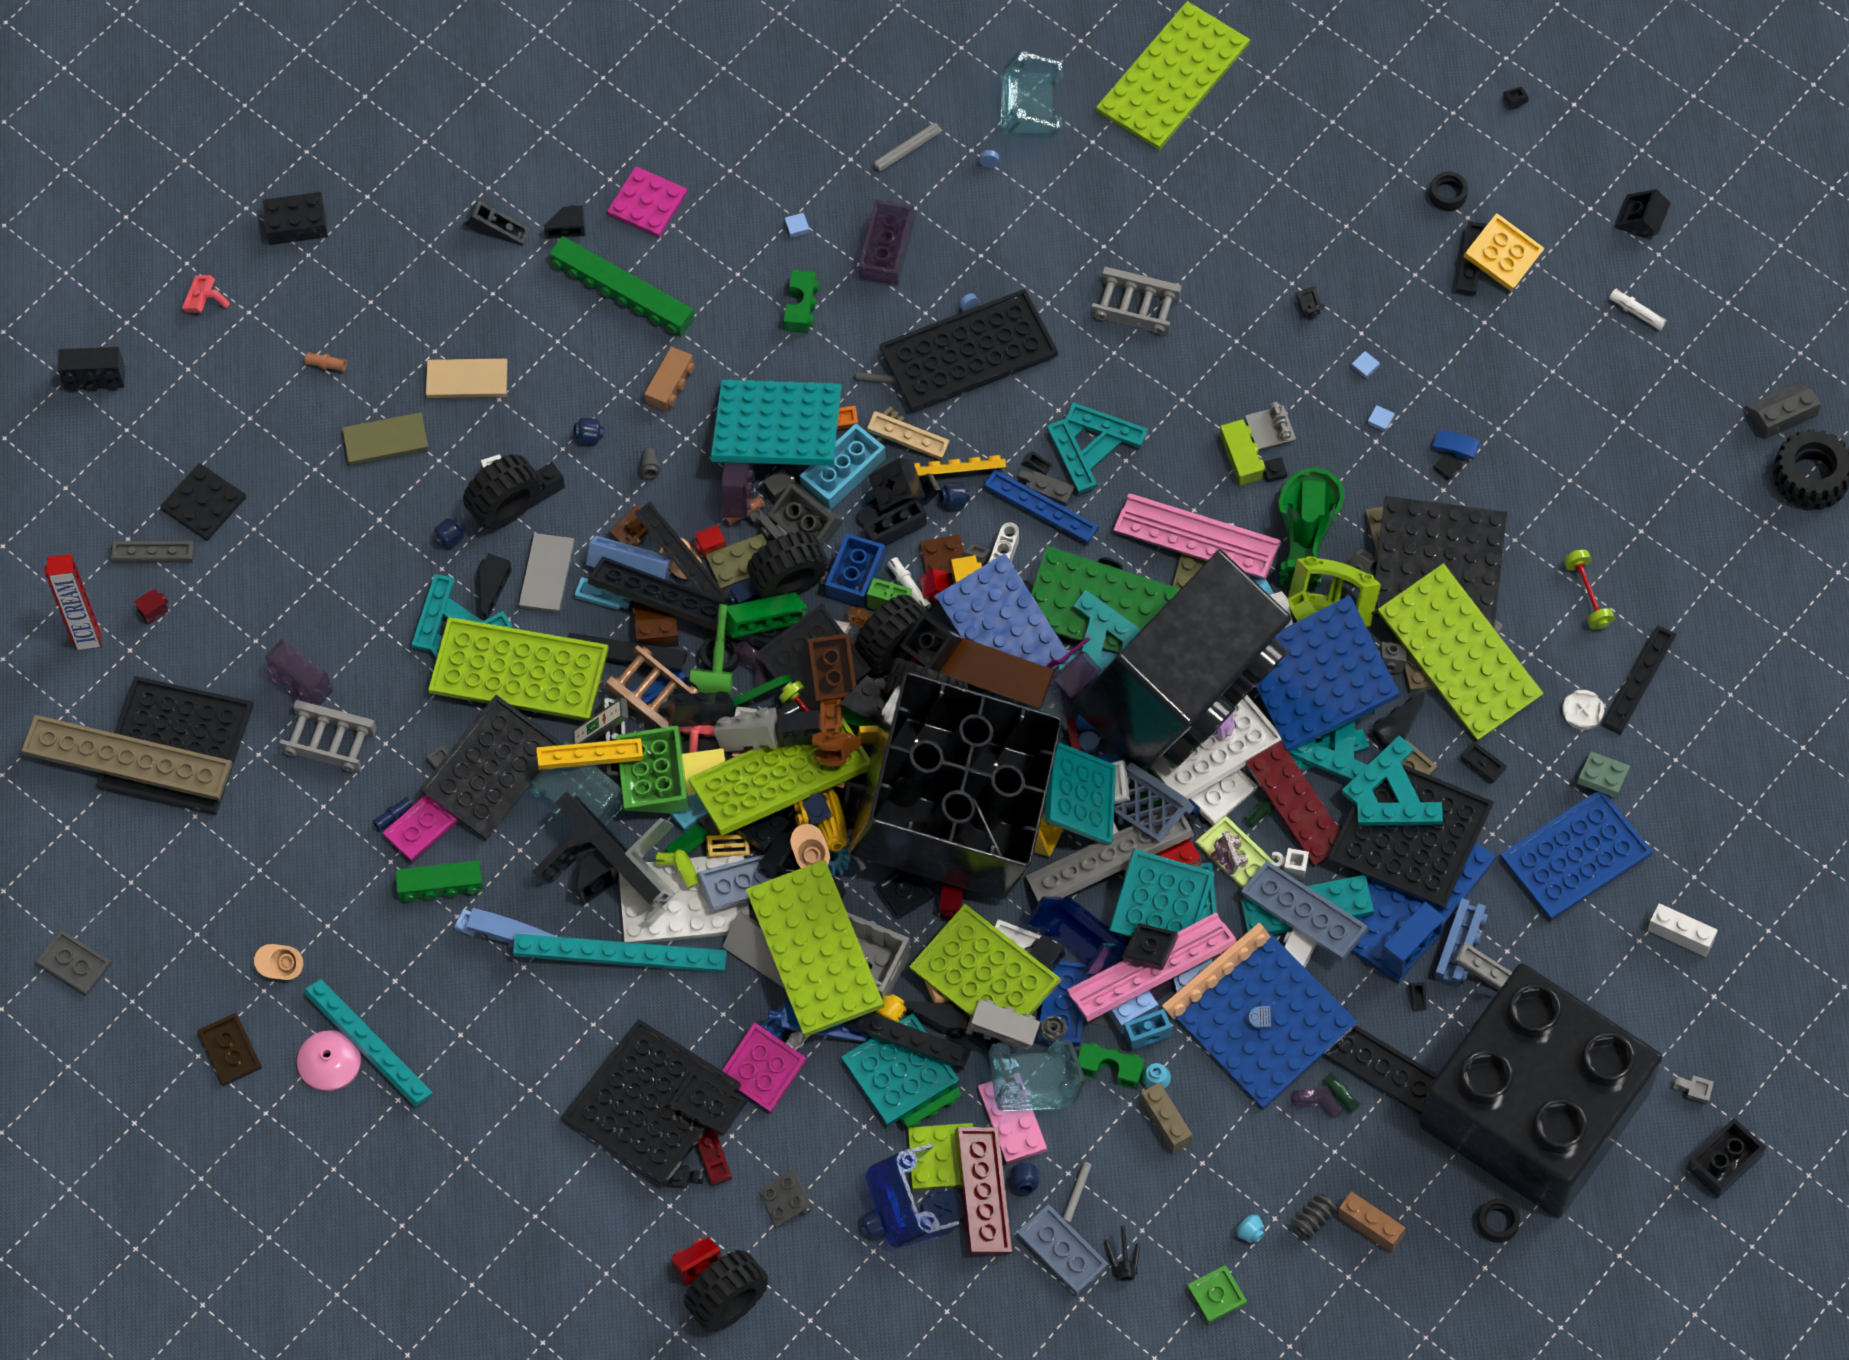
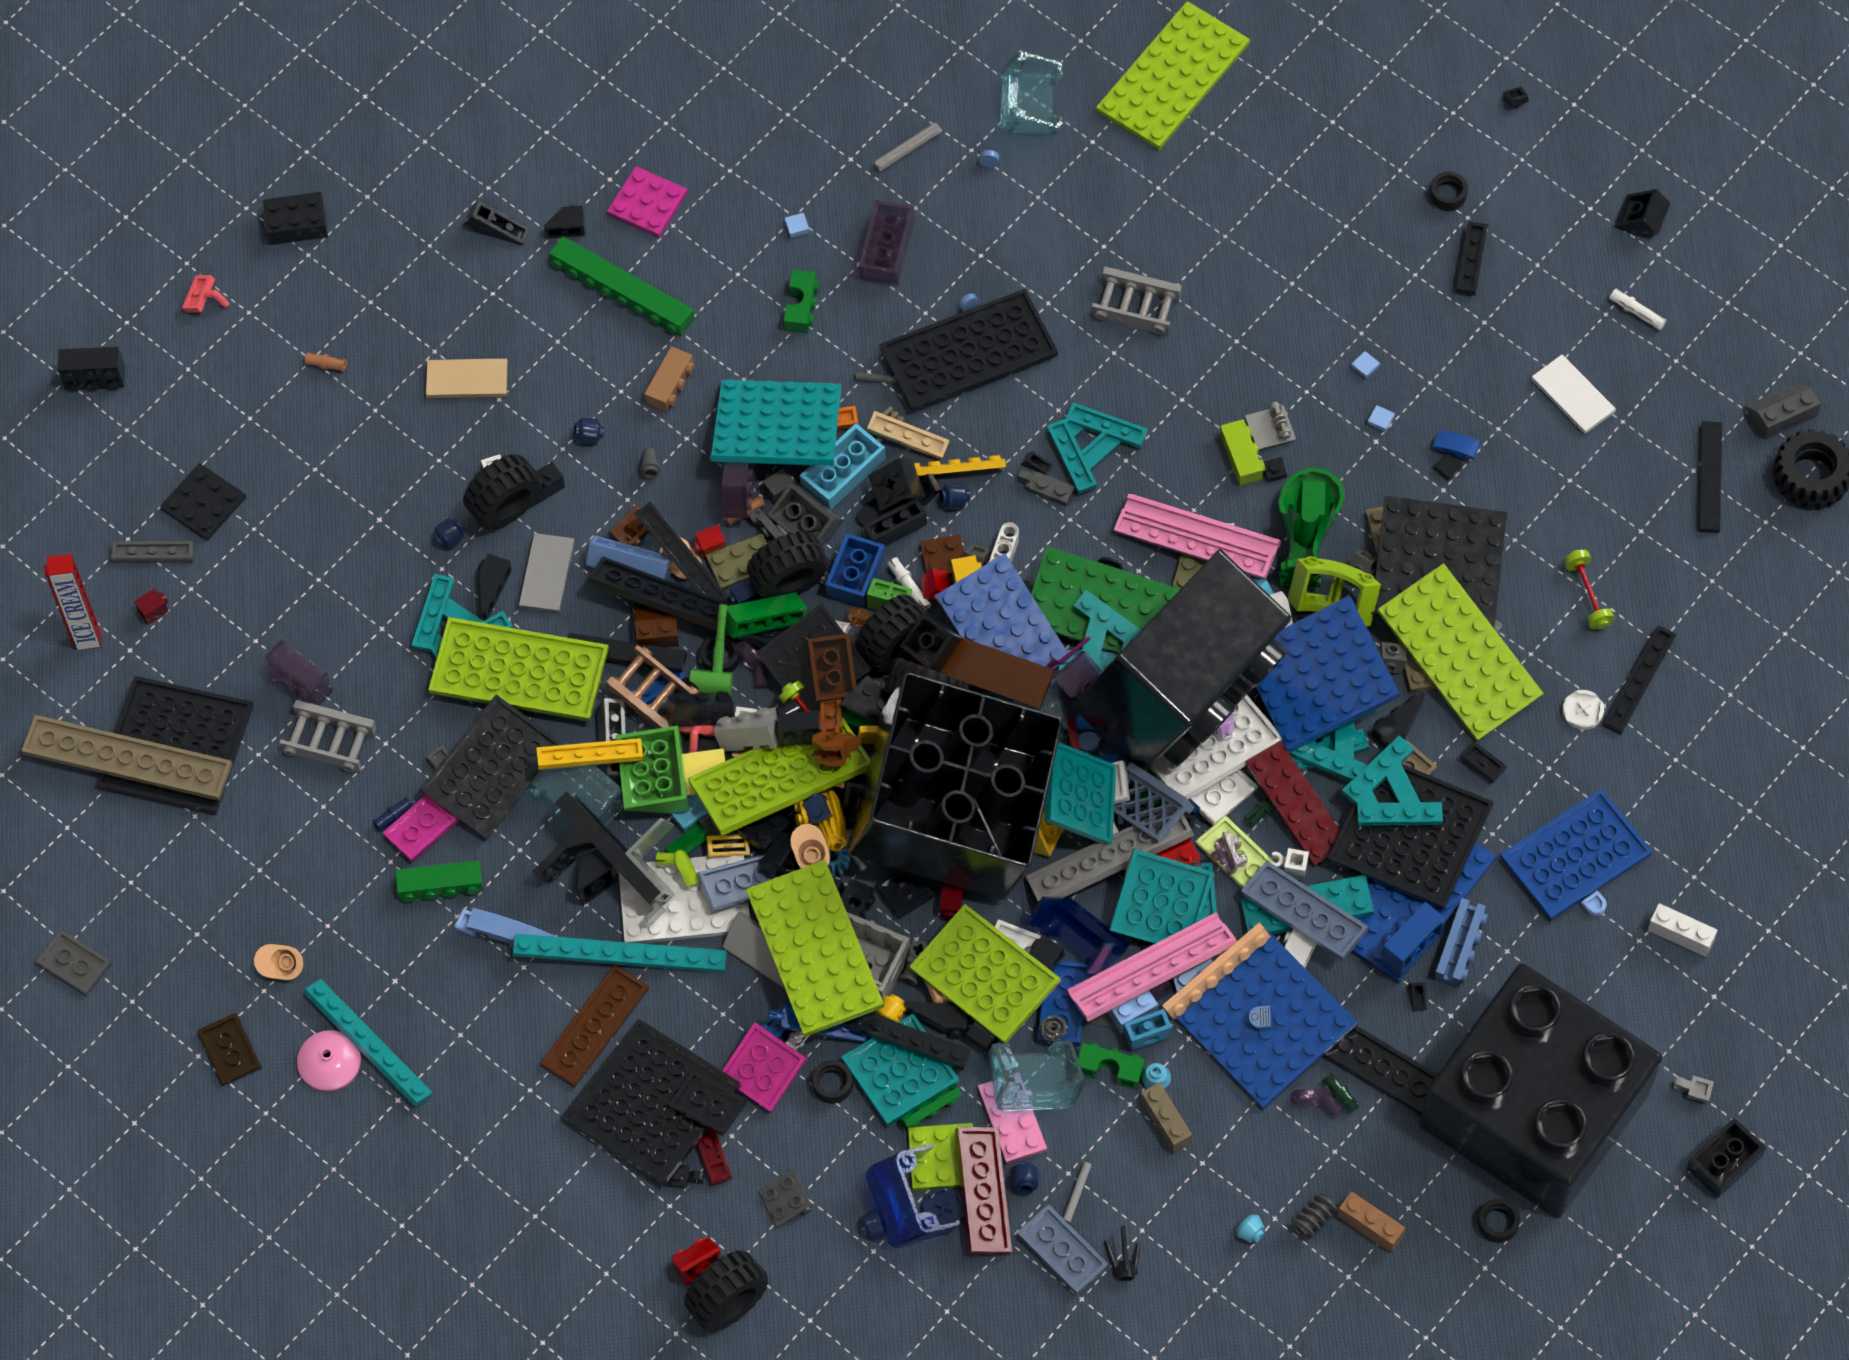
(385, 438): olive tile -> none
(594, 1026): none -> reddish brown tile
(599, 596): medium azure hinge -> none
(601, 722): tile -> none
(761, 690): green tile -> none
(828, 1066): none -> black tyre
(858, 893): none -> black brick
(909, 976): none -> dark grey connector
(1003, 1024): light grey wedge -> none
(1041, 507): blue plate -> none
(1150, 946): black plate -> none
(1217, 1294): bright green plate -> none
(1301, 605): lime brick -> none
(1309, 301): black bracket -> none
(1482, 966): light grey tile -> none
(1503, 252): yellow plate -> none
(1573, 394): none -> white tile
(1594, 904): none -> light blue tile
(1603, 774): sand green plate -> none
(1710, 477): none -> black tile

